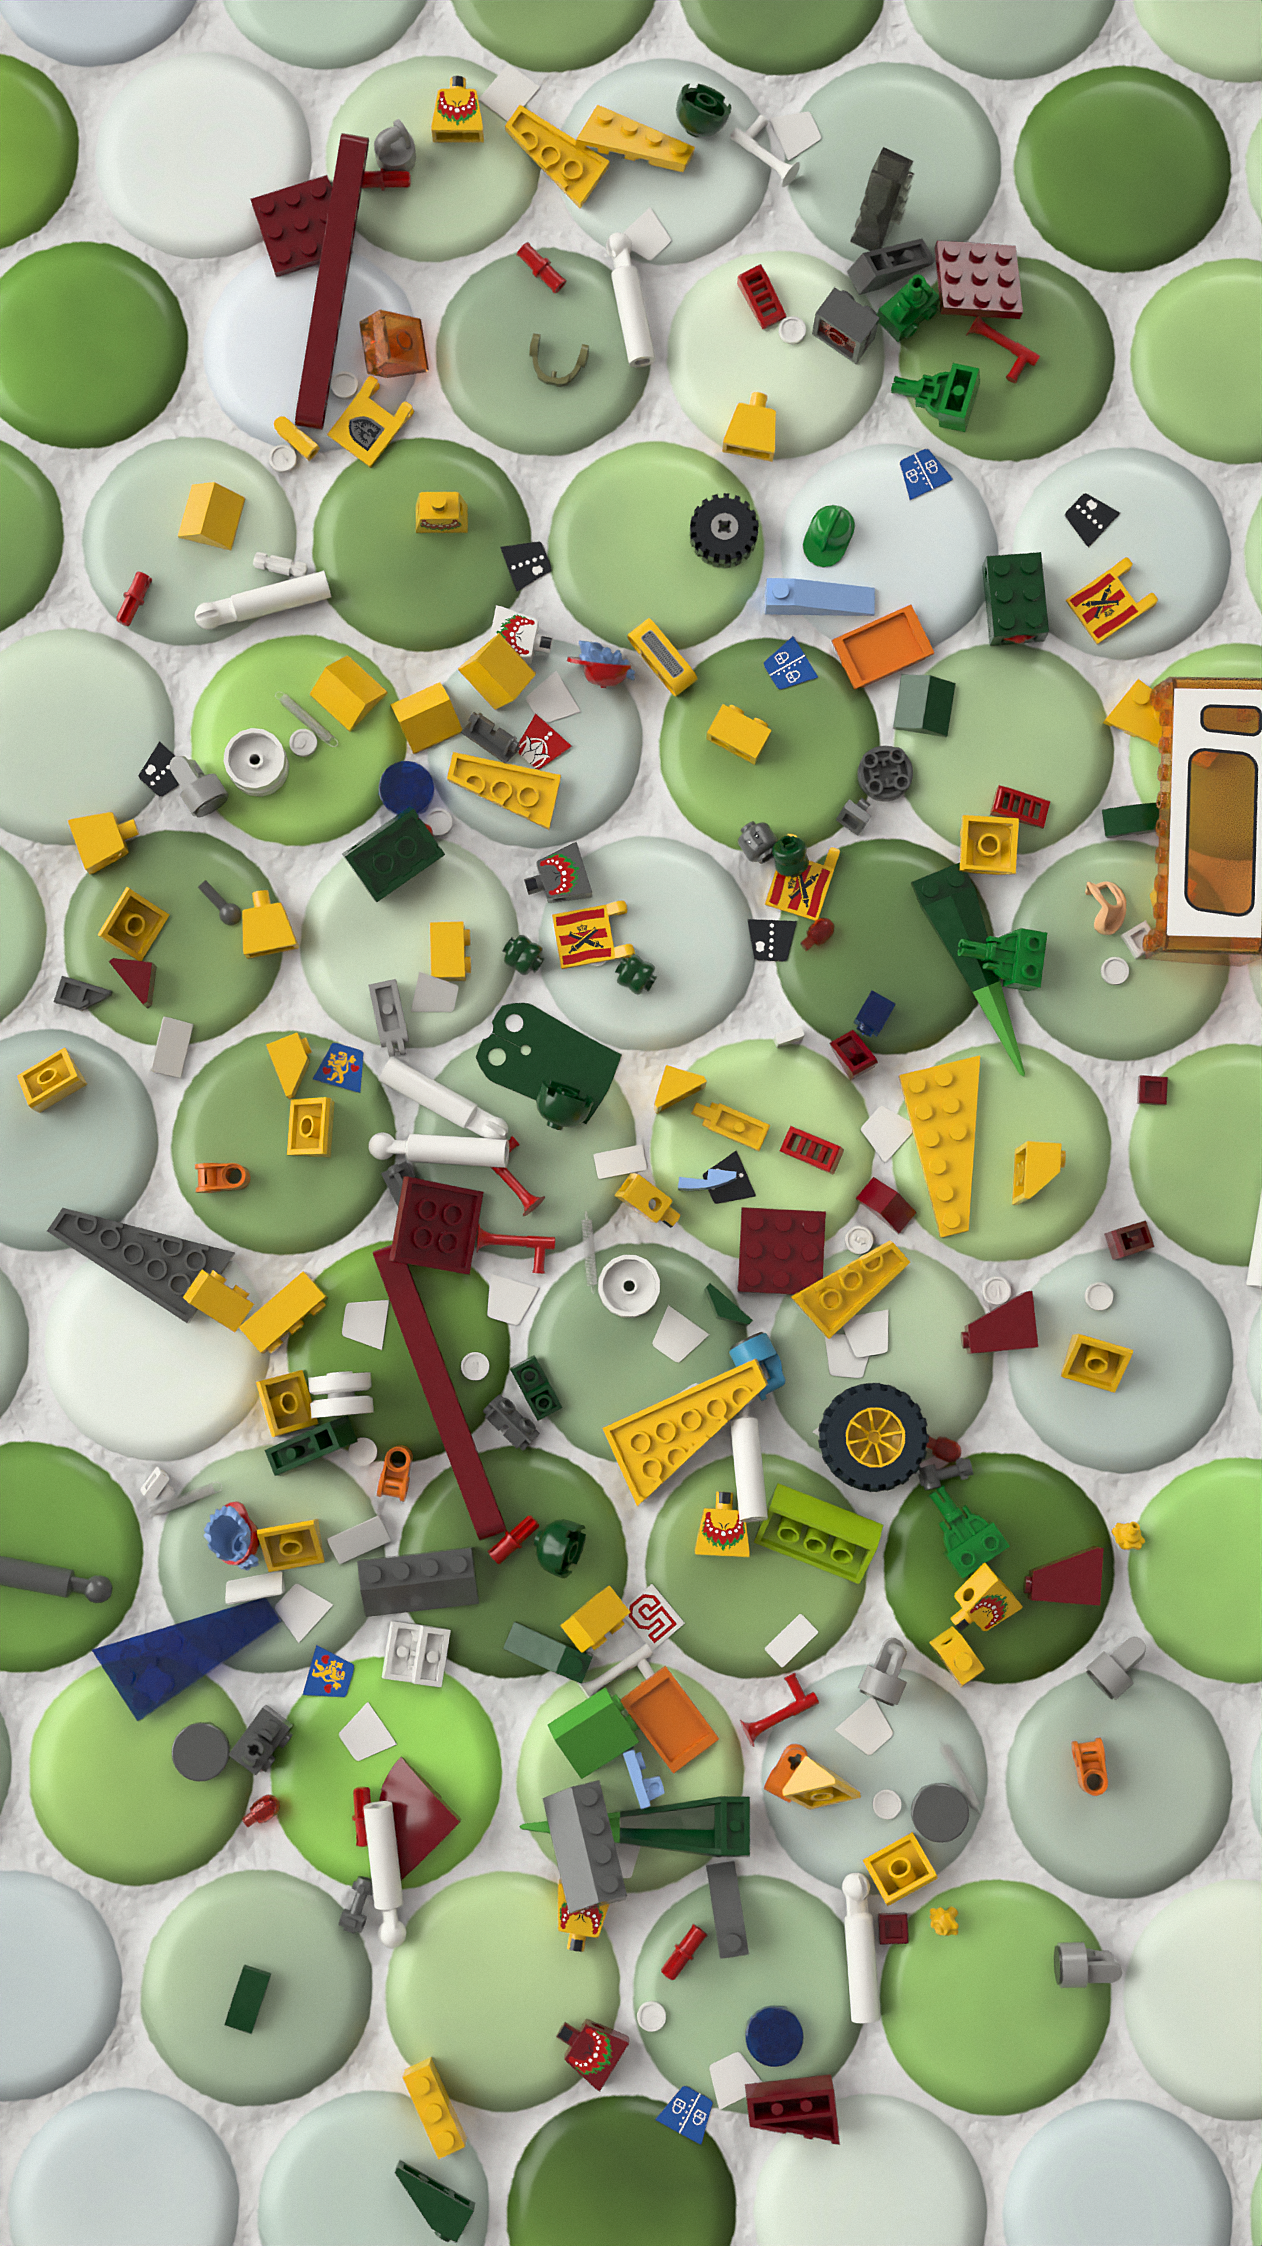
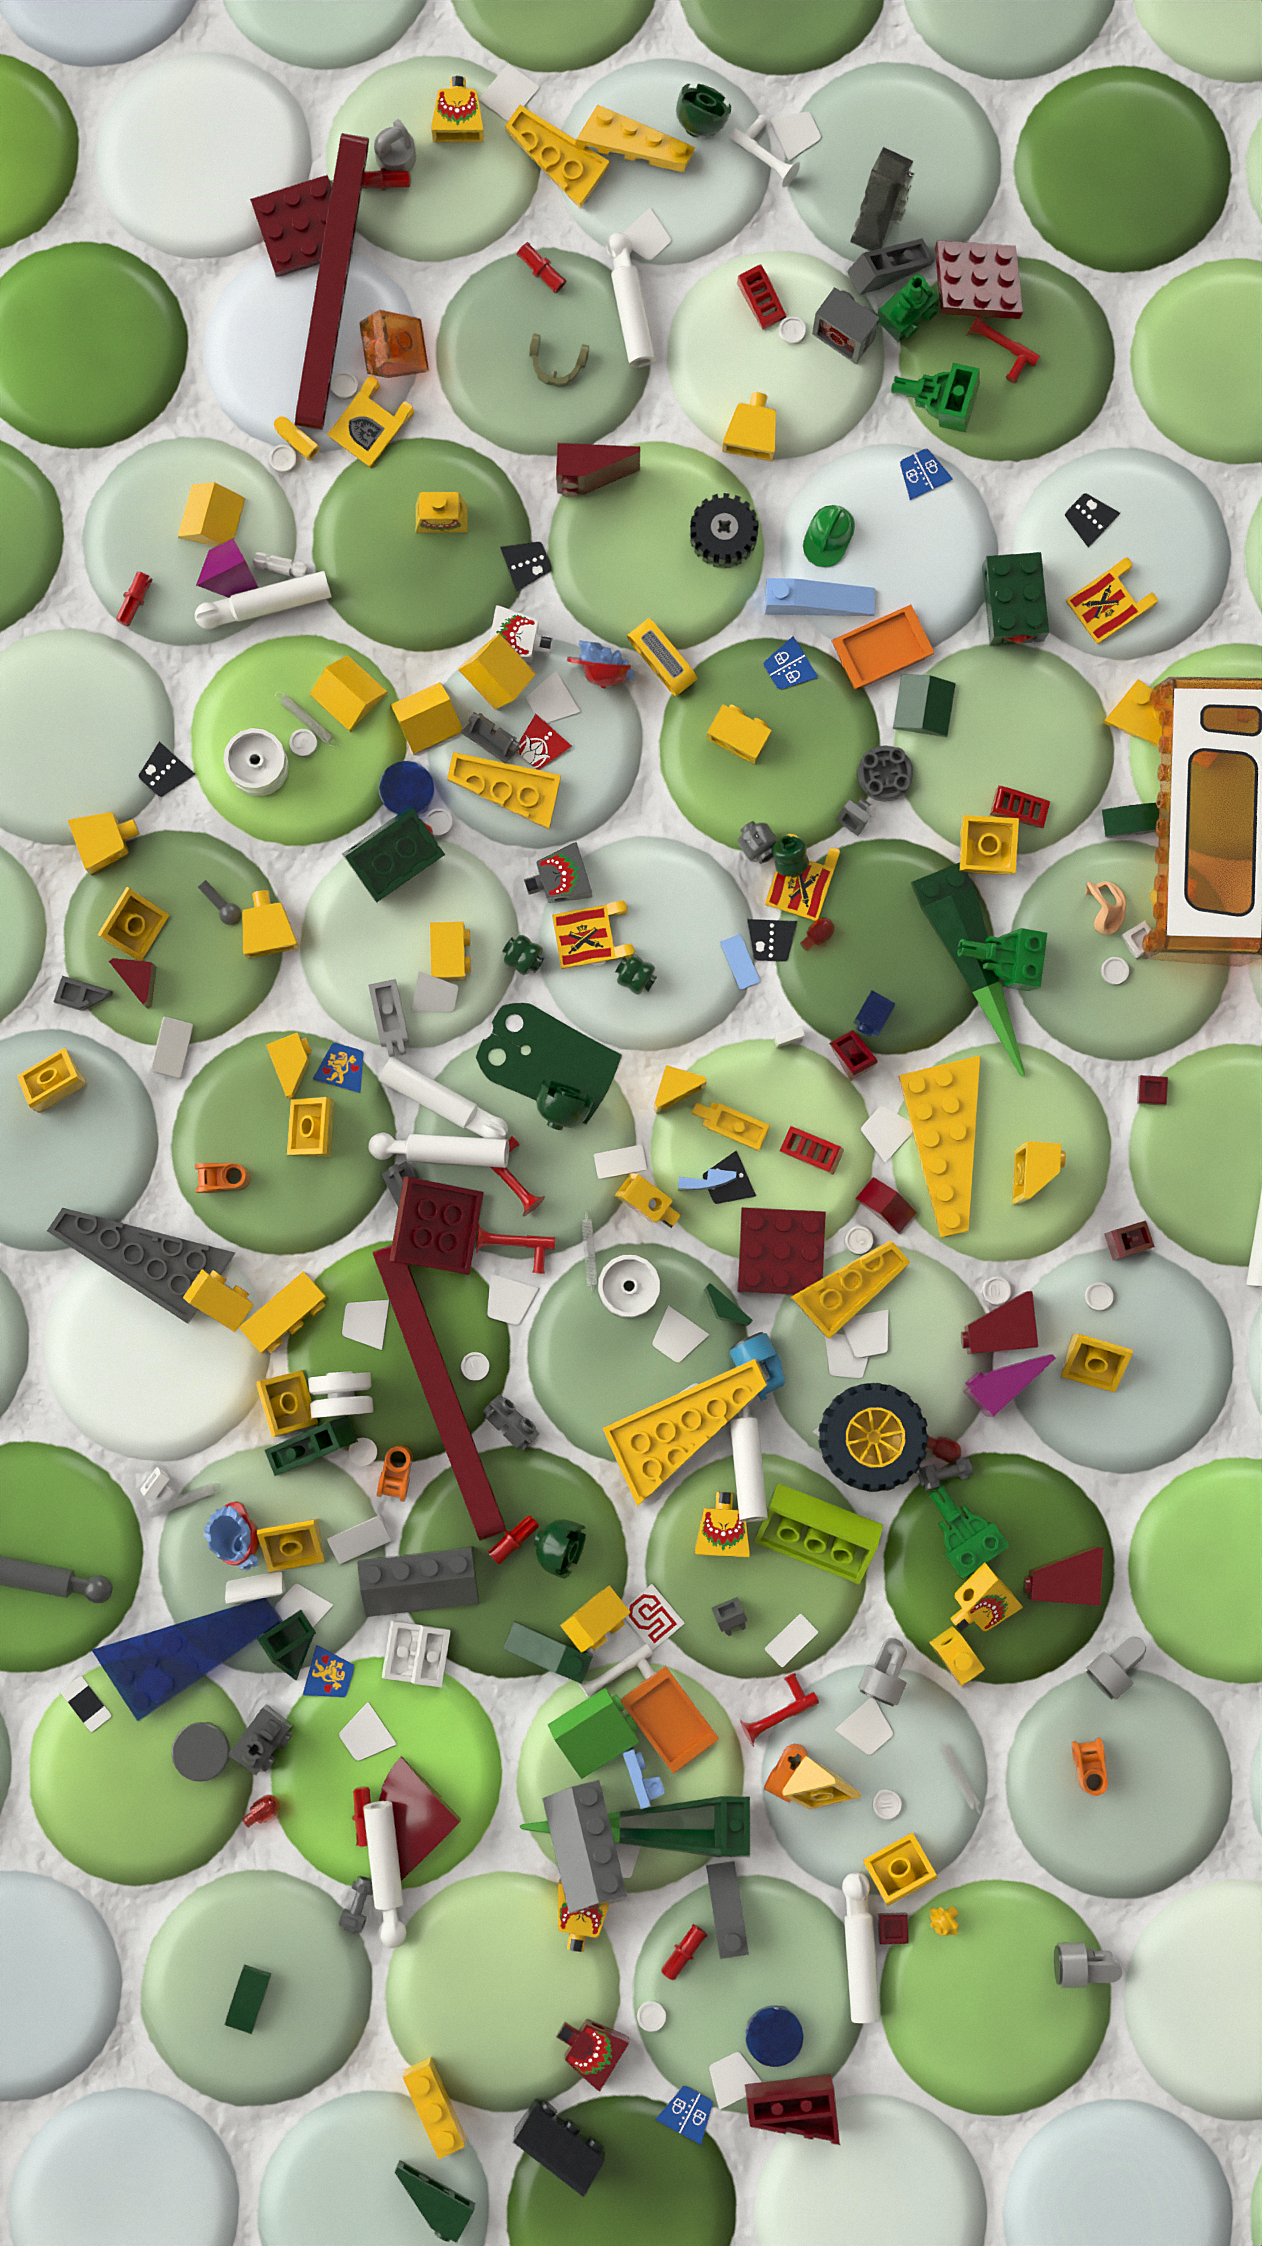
(86, 1704): none -> sticker
(200, 791): light grey piece -> none
(226, 571): none -> magenta slope
(288, 1643): none -> dark green slope
(535, 1387): dark green slope -> none
(559, 2146): none -> black slope
(592, 466): none -> dark red slope
(729, 1615): none -> dark grey tile
(740, 961): none -> light blue sticker
(939, 1812): dark grey tile -> none
(997, 1387): none -> magenta slope
(1128, 1536): yellow plant -> none

